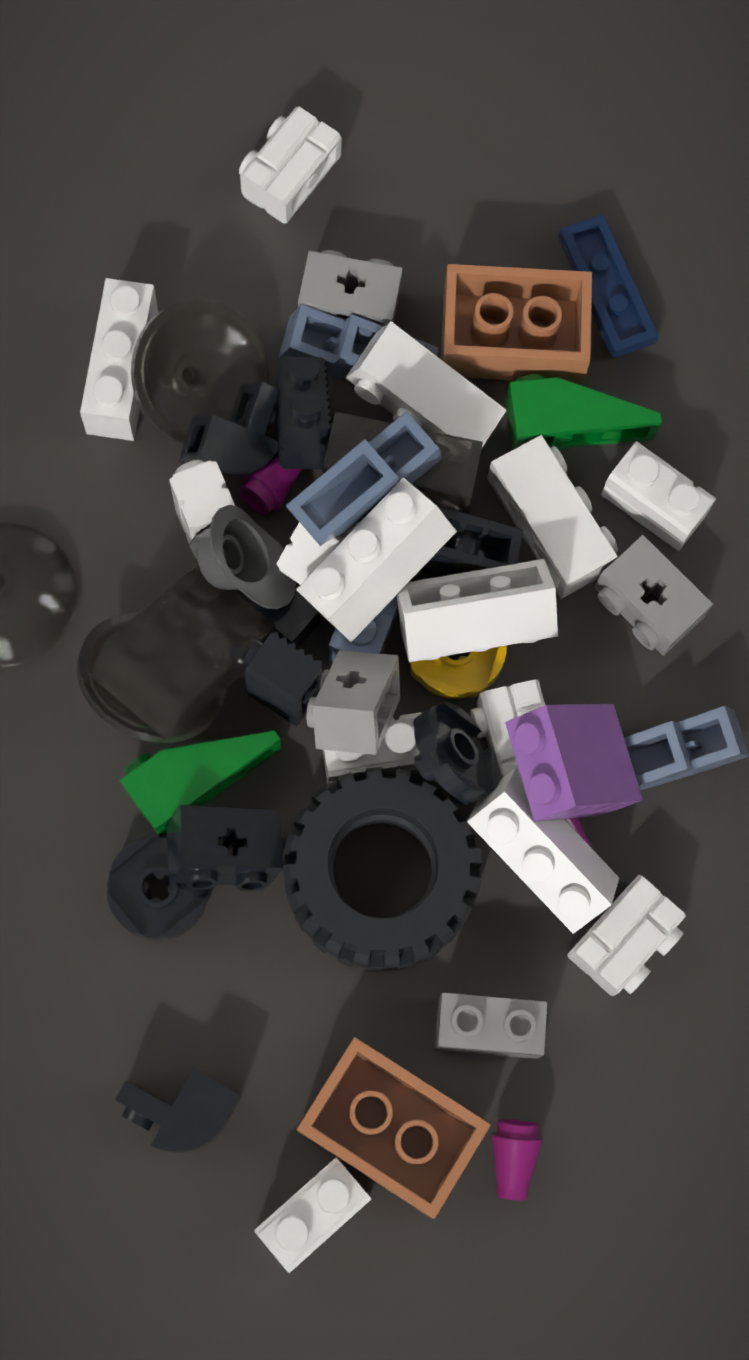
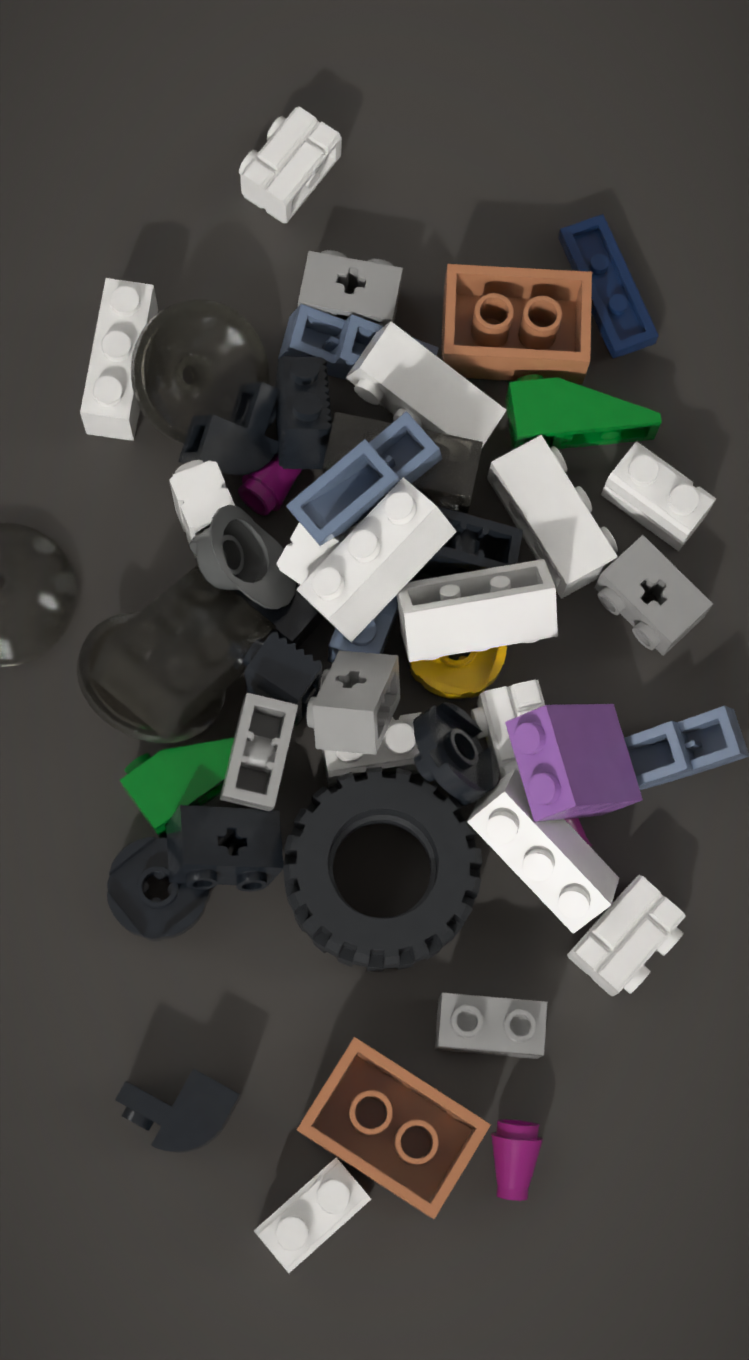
(258, 752): none -> light grey brick

